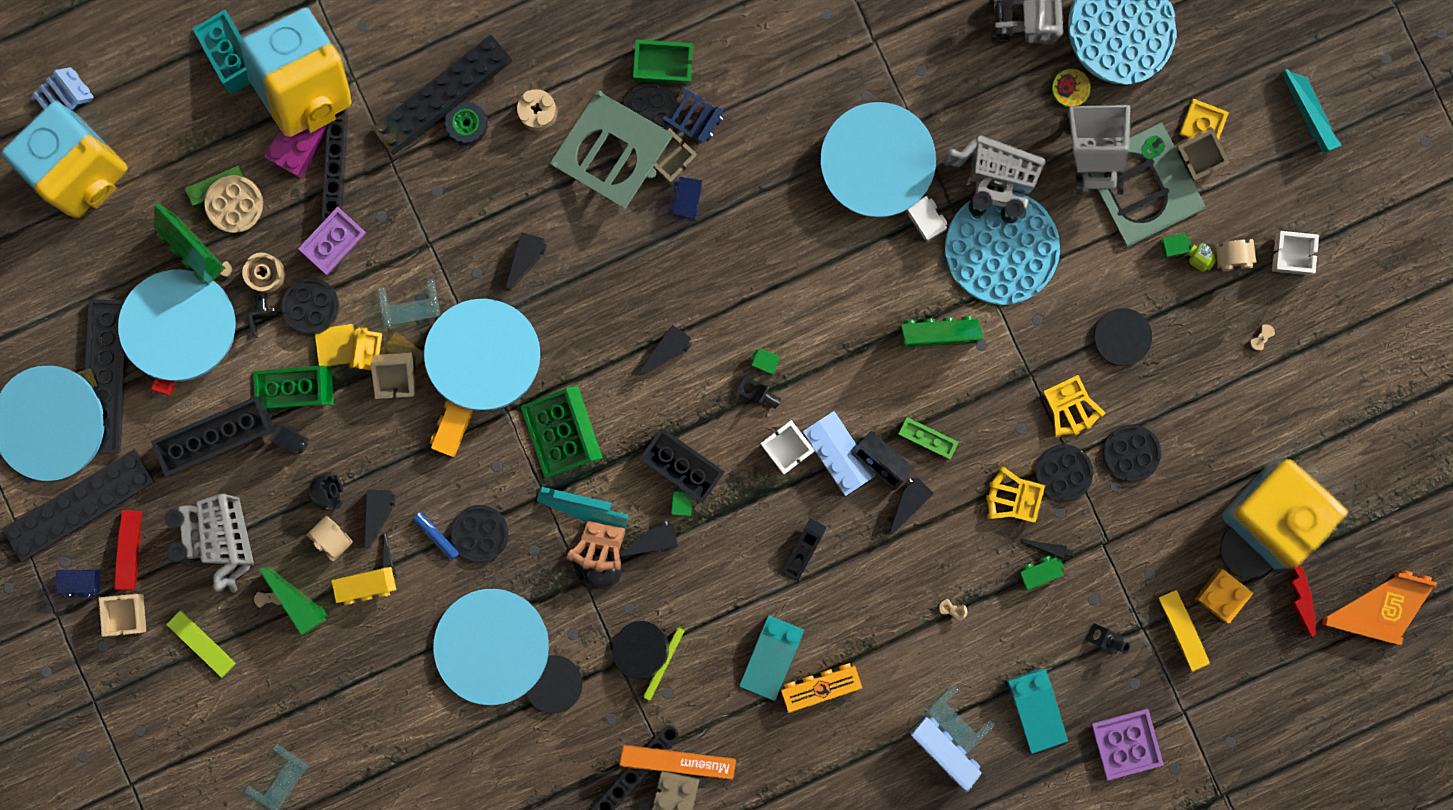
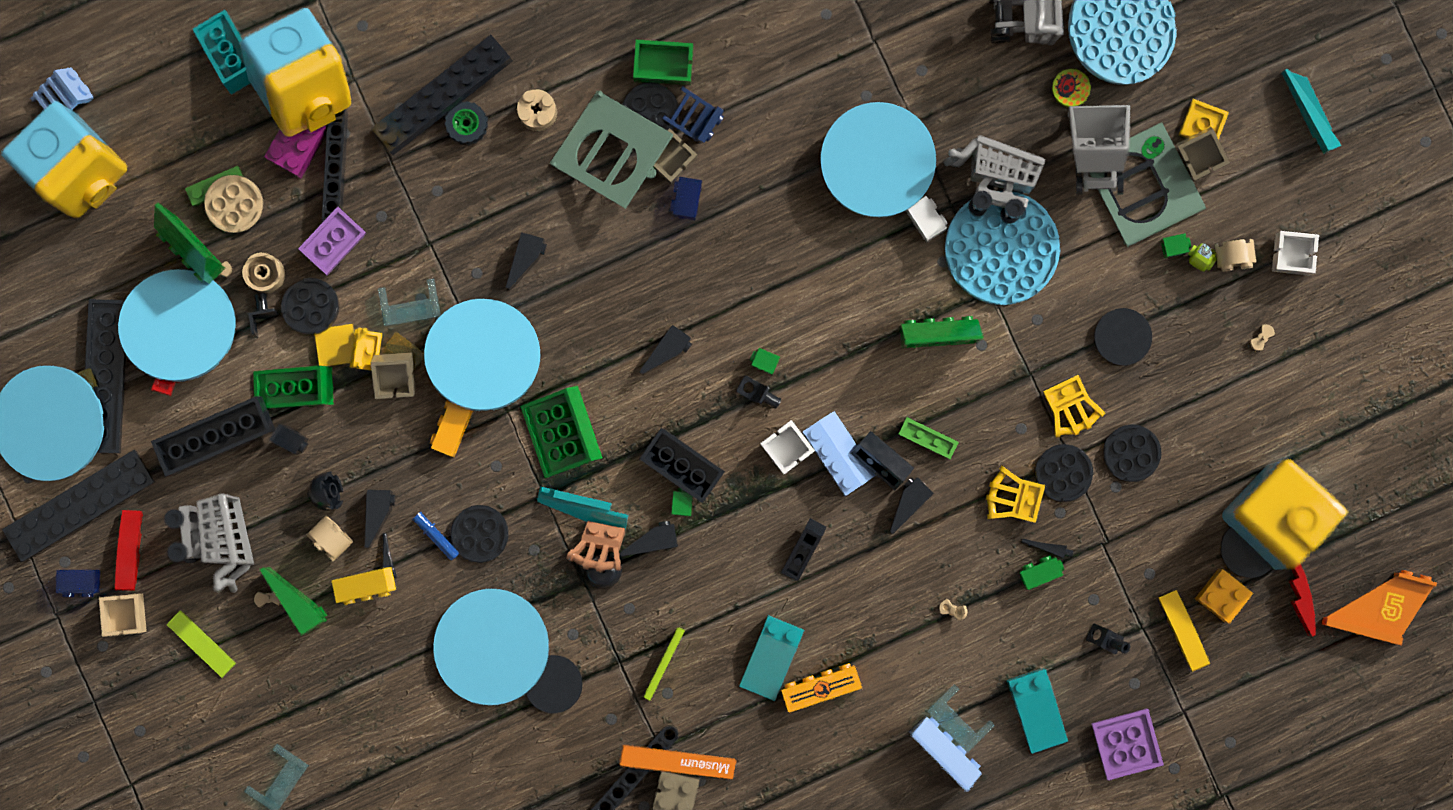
(640, 650): black tile -> none

